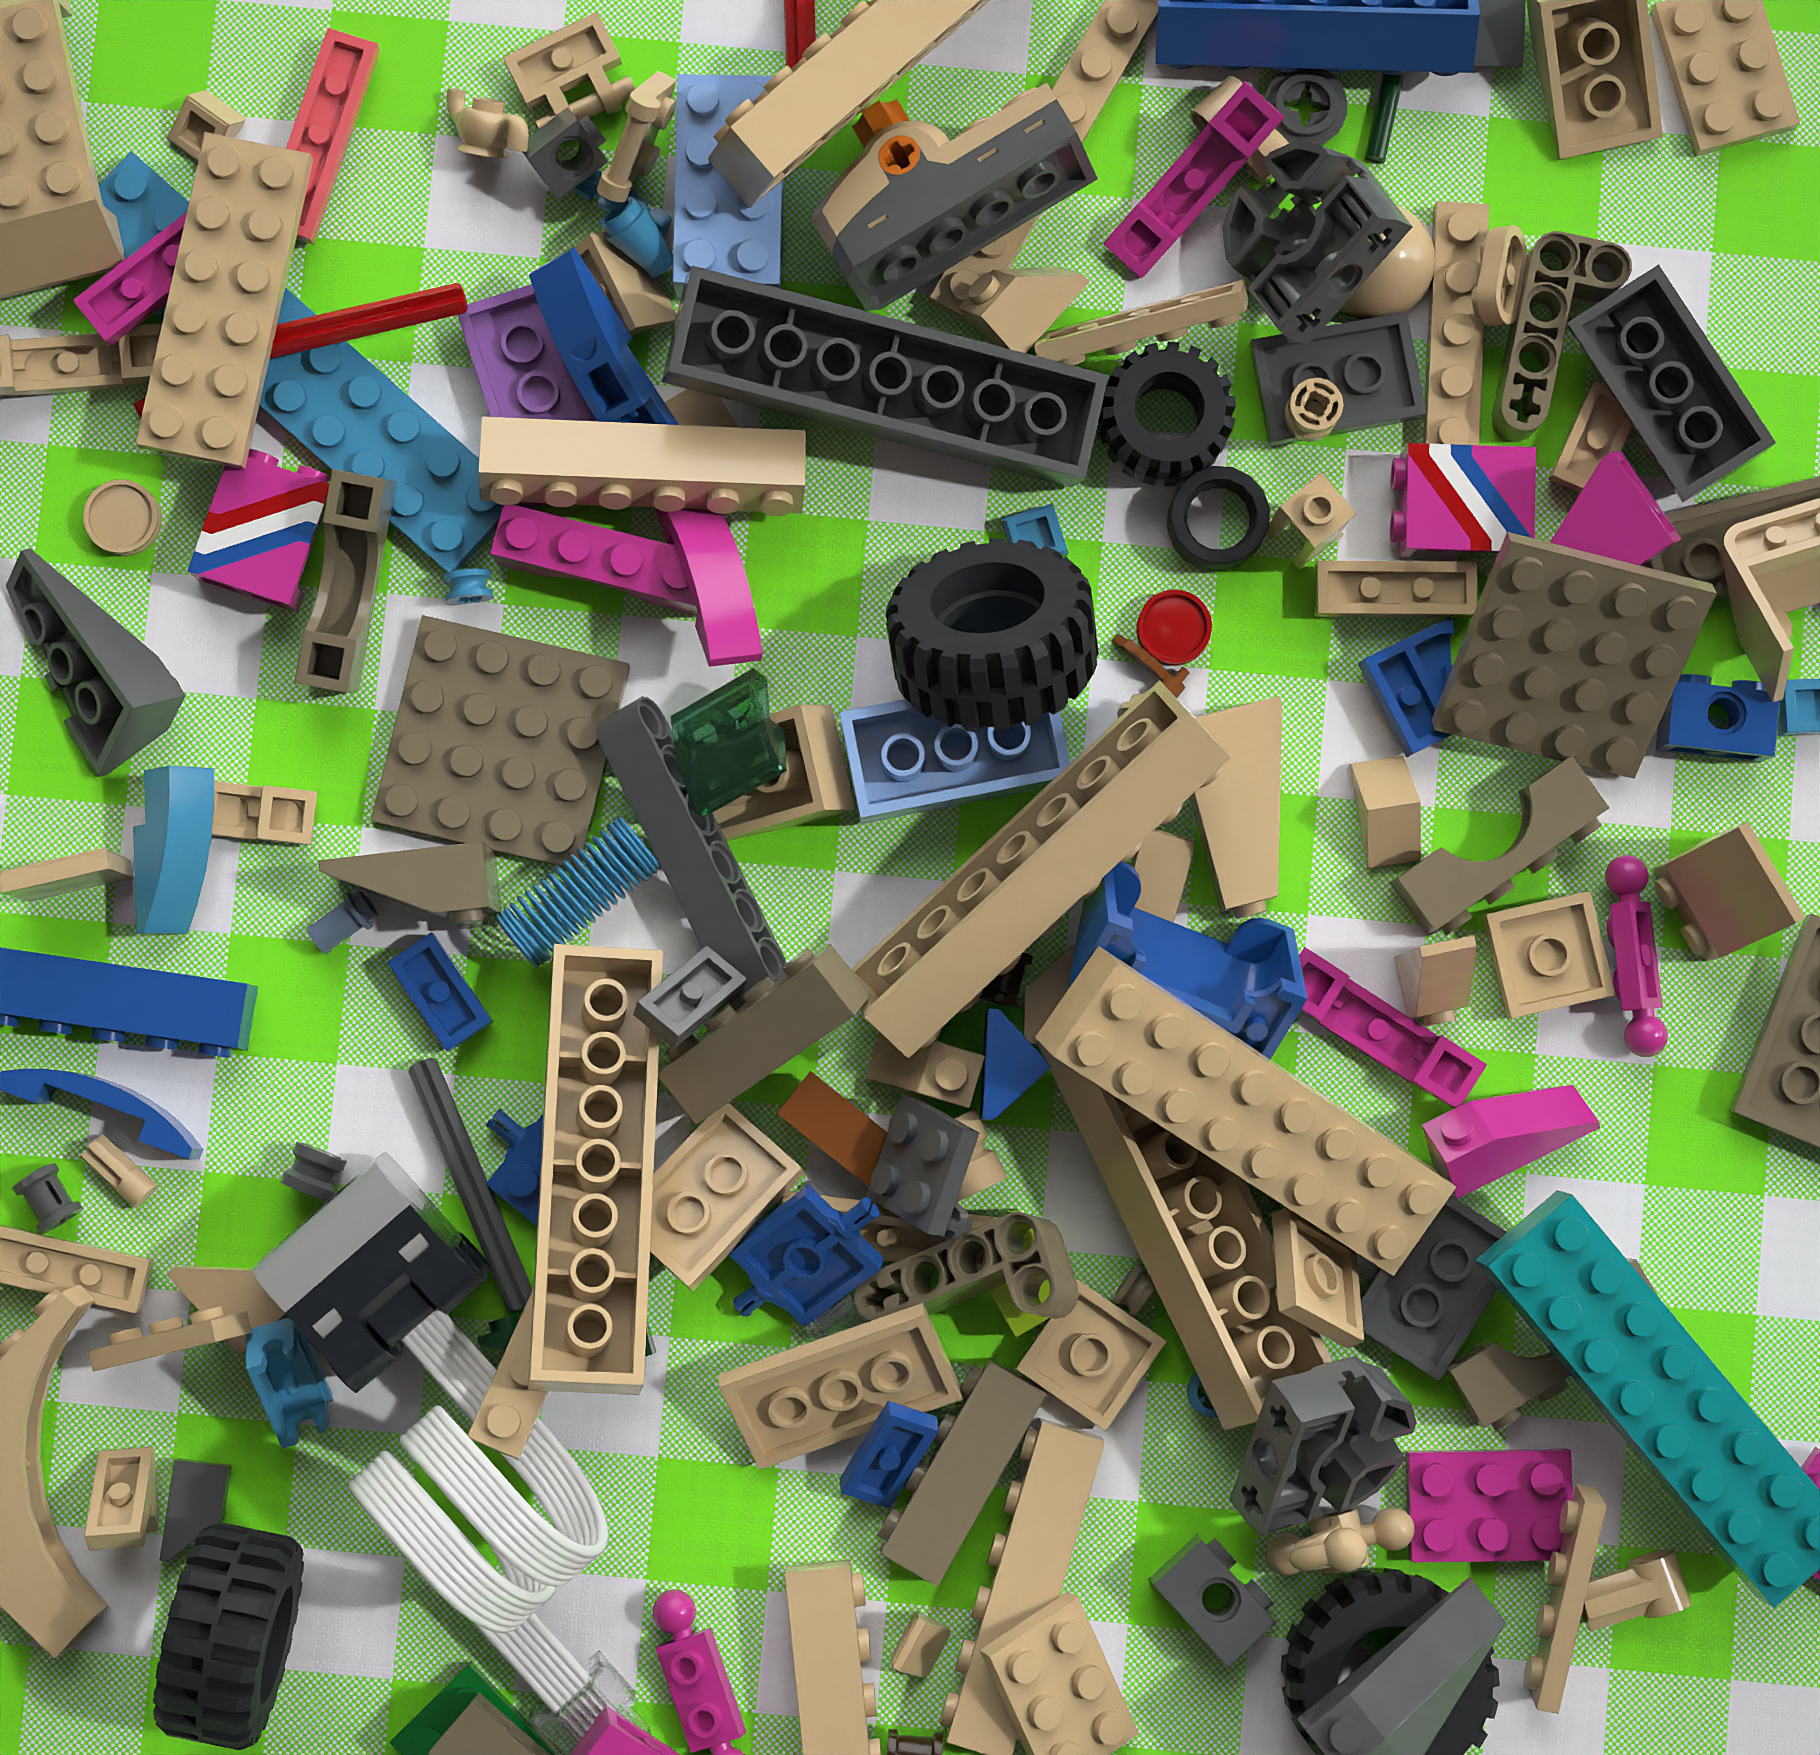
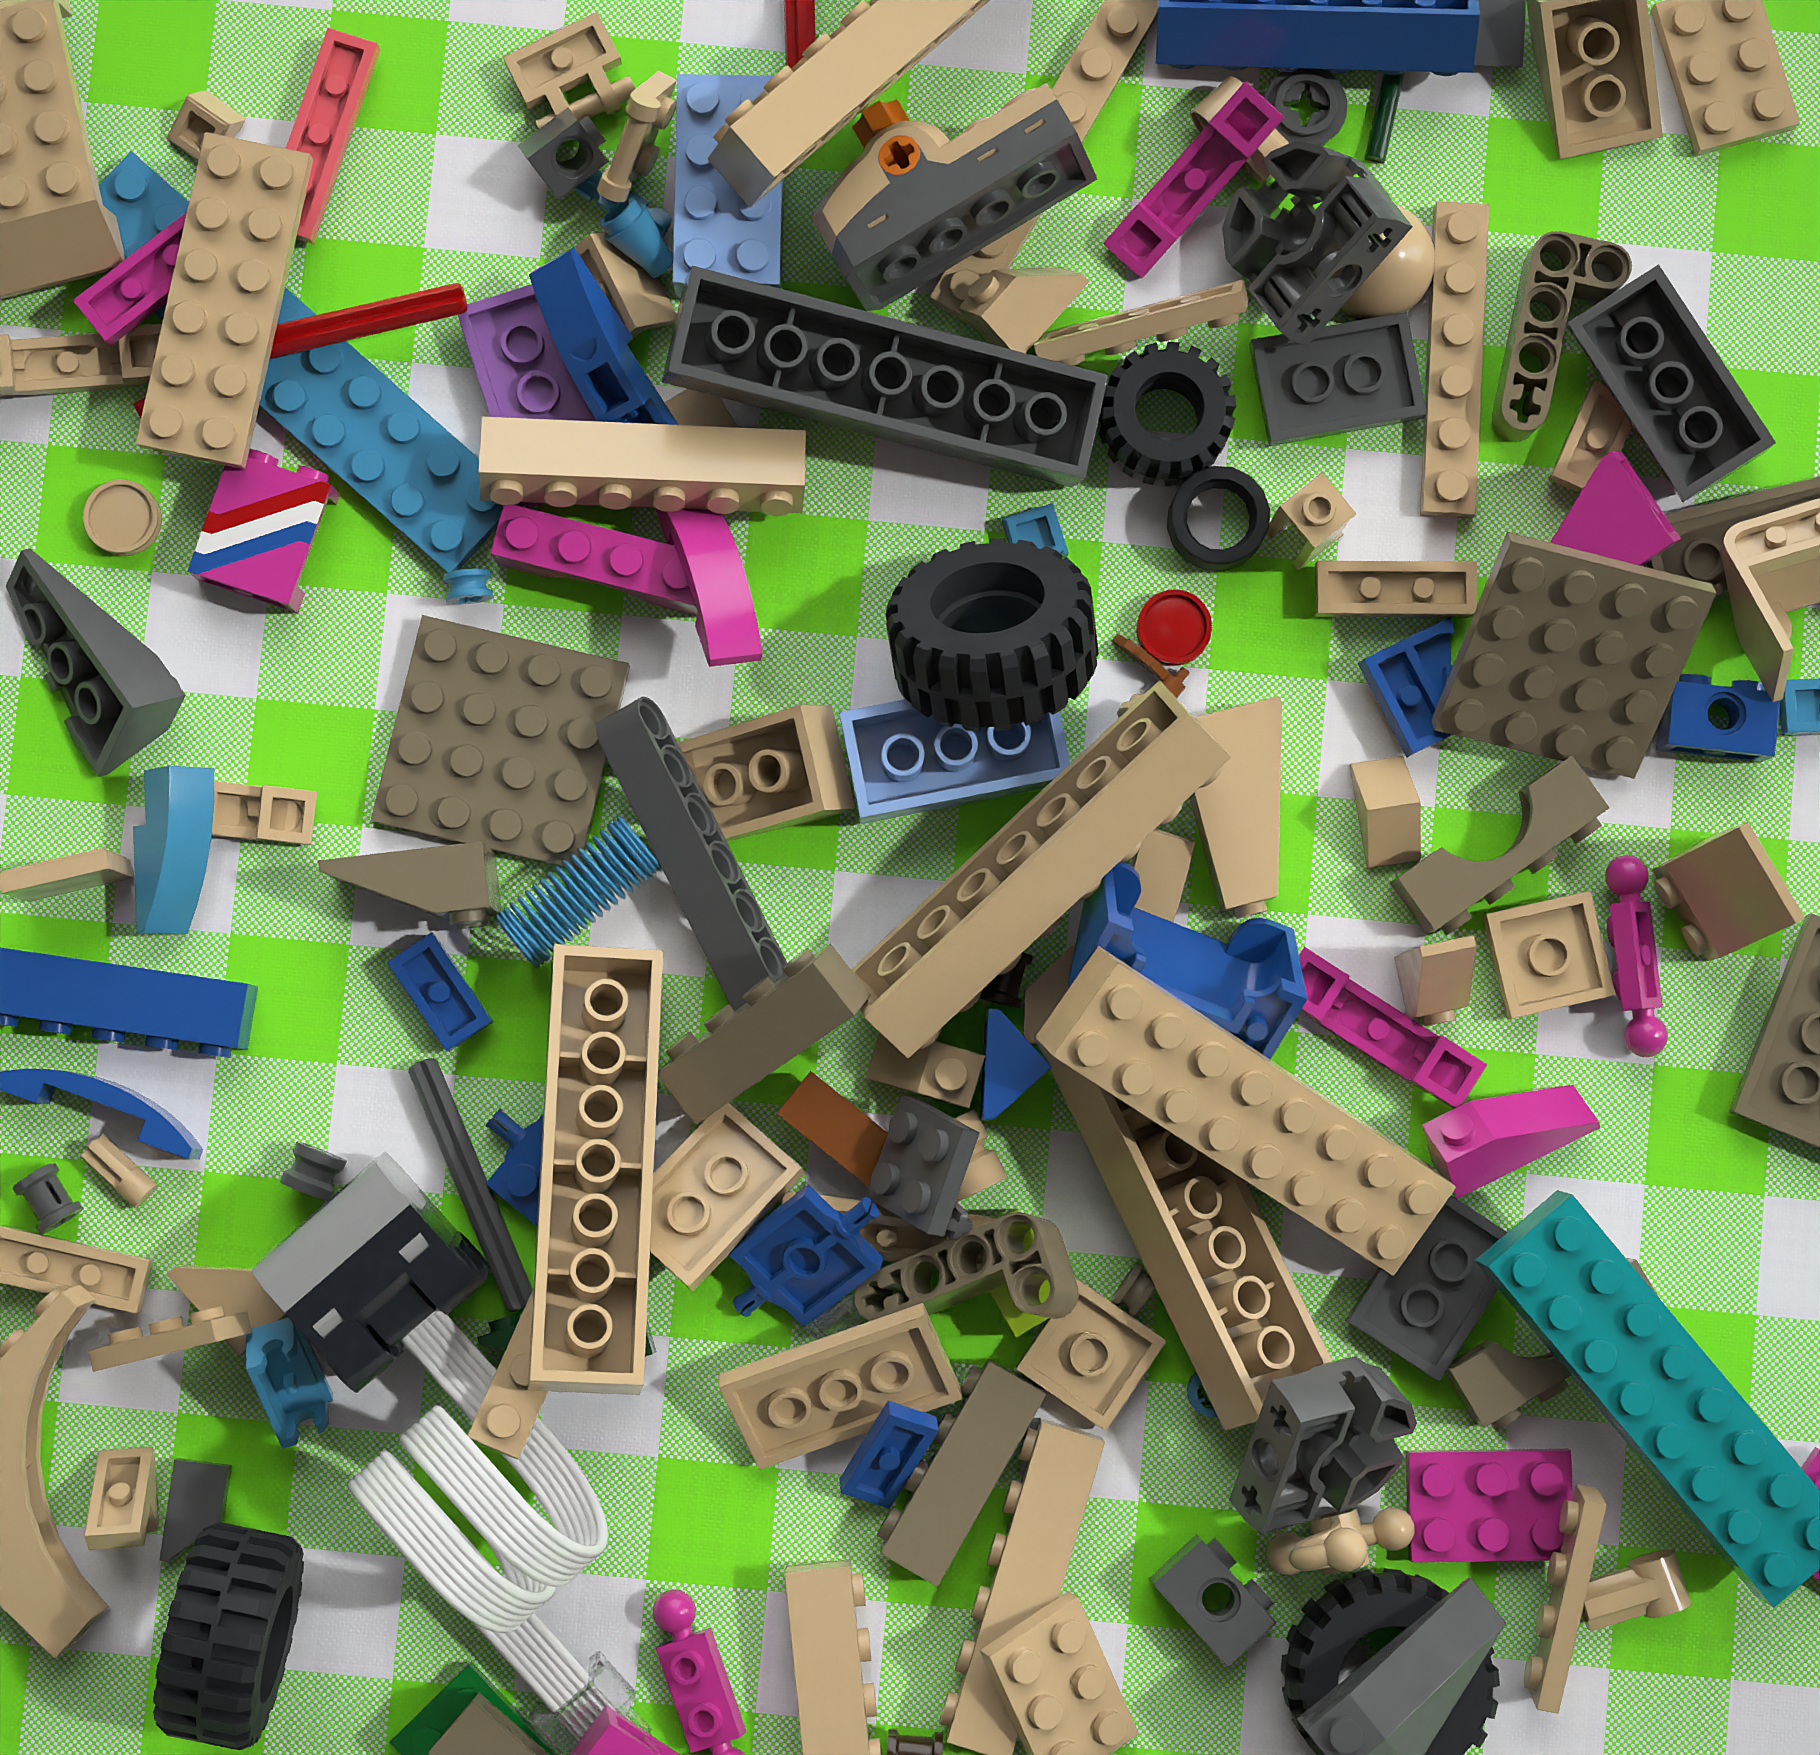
(342, 614): dark tan arch -> none
(343, 921): sand blue pin -> none
(485, 126): tan piece -> none
(690, 997): plate -> none
(728, 743): clear green slope -> none
(920, 1645): tan slope -> none
(1308, 418): tan wheel -> none
(1316, 1279): tan plate -> none
(1462, 497): panel -> none
(1501, 276): tan plate -> none

